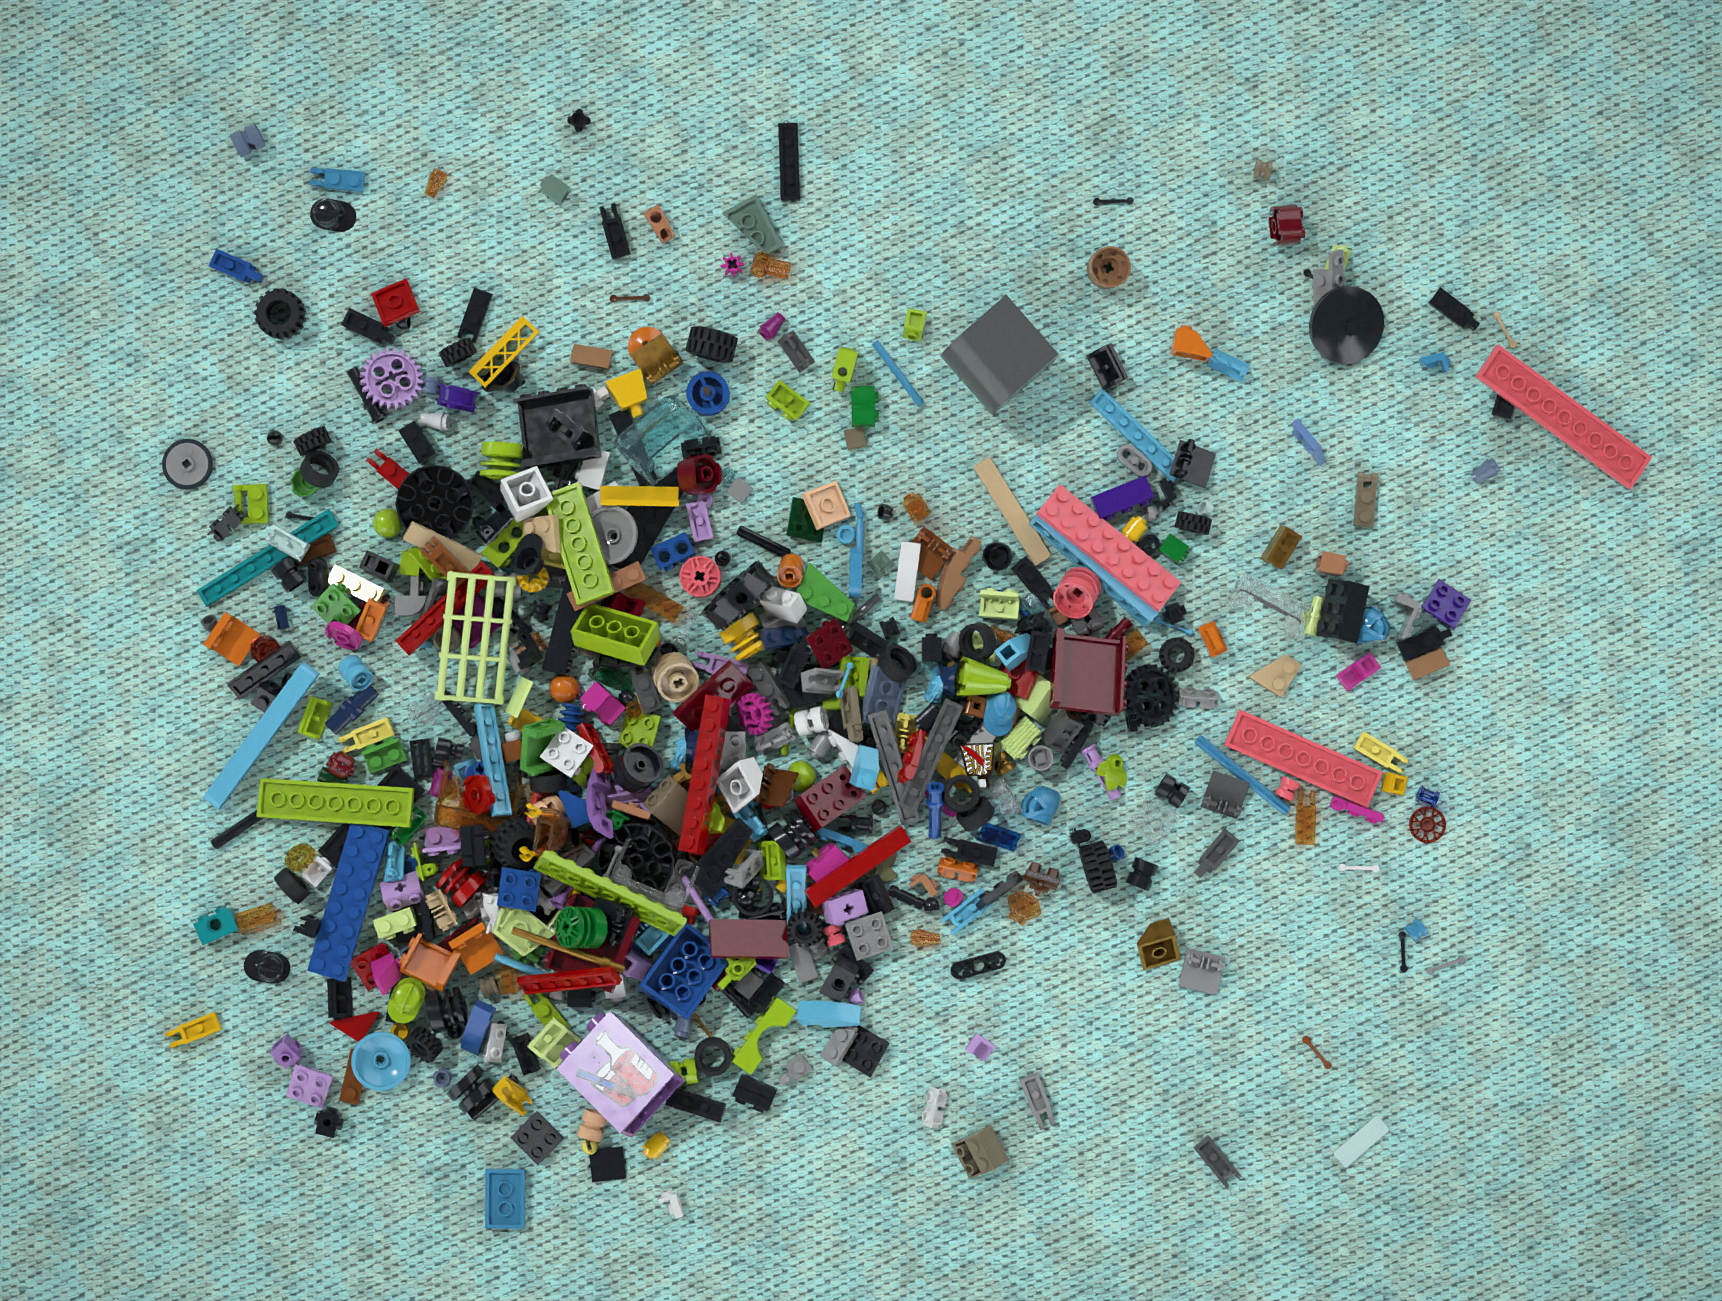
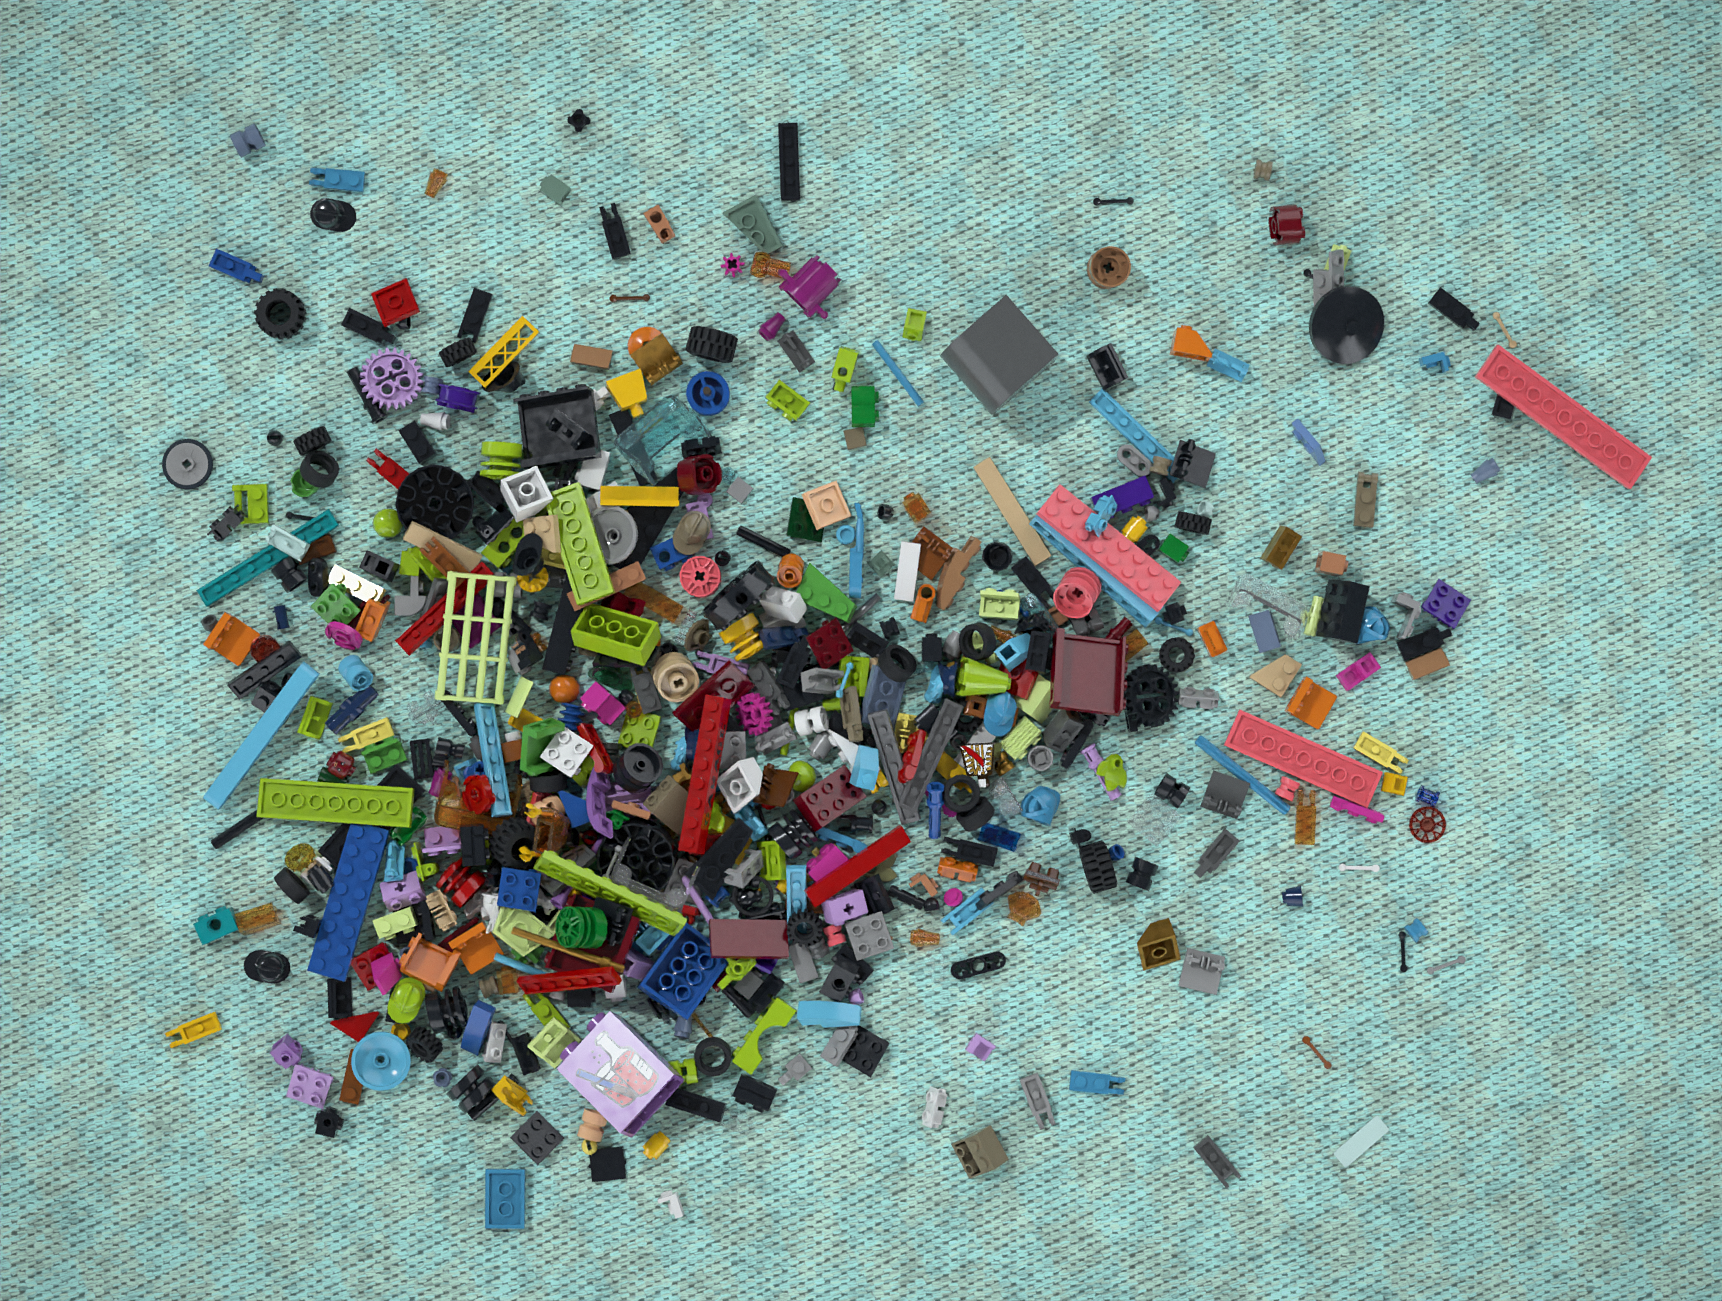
(320, 878): none -> black brick
(691, 532): none -> dark tan piece
(697, 635): none -> dark tan animal
(810, 286): none -> magenta container
(1094, 1082): none -> dark azure hinge
(1106, 508): none -> medium azure hinge
(1160, 465): none -> dark tan wheel
(1264, 631): none -> sand blue hinge
(1293, 897): none -> dark blue hat
(1311, 703): none -> orange bracket

